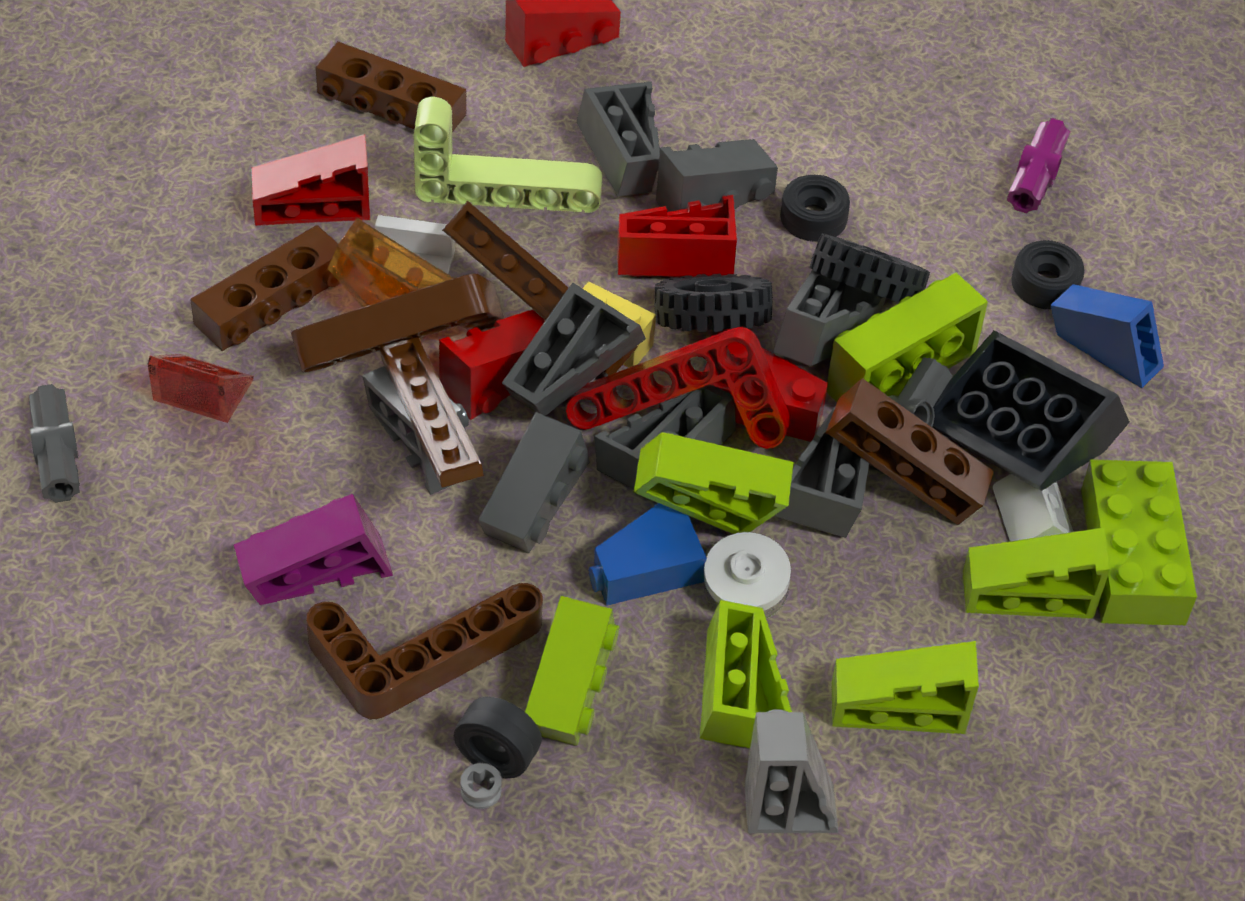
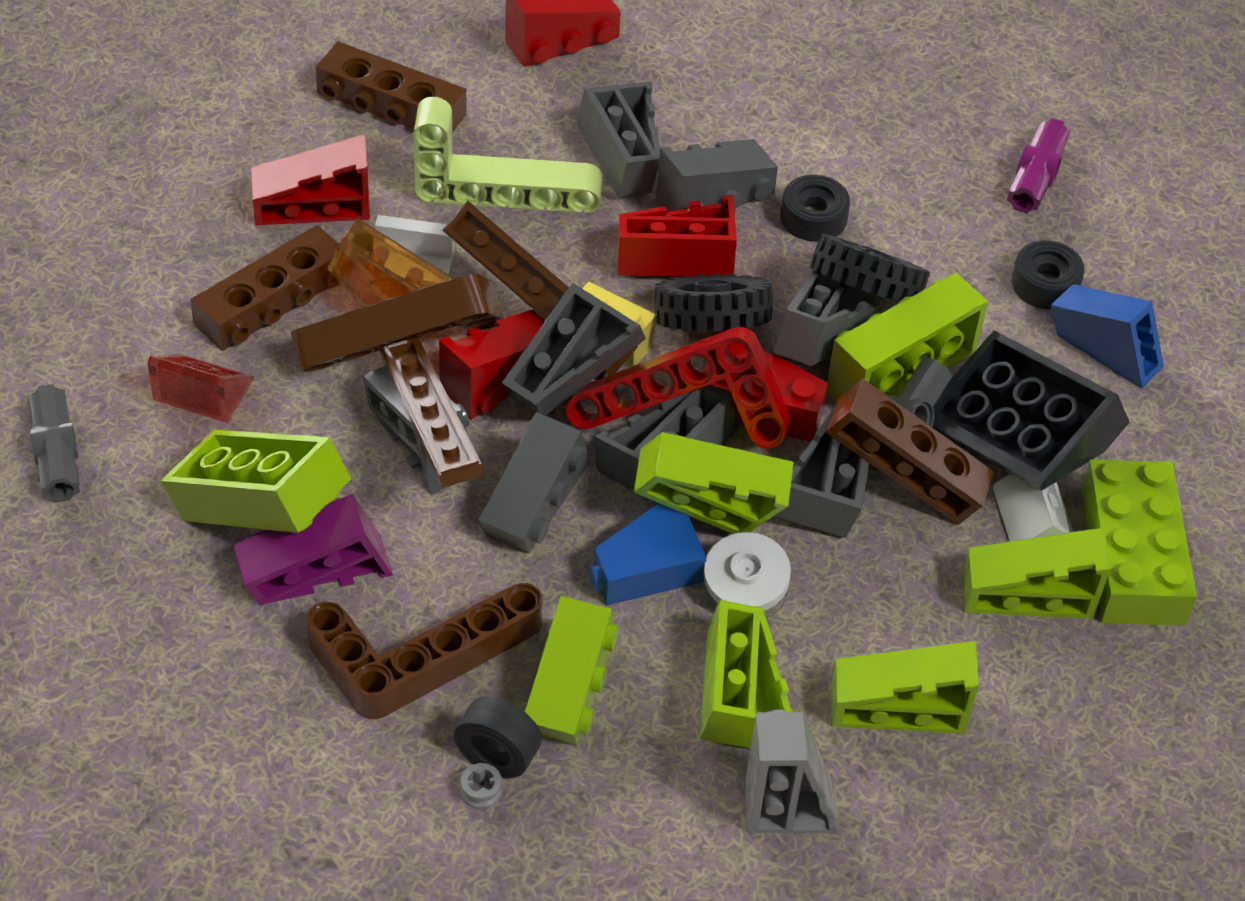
(257, 480): none -> lime brick

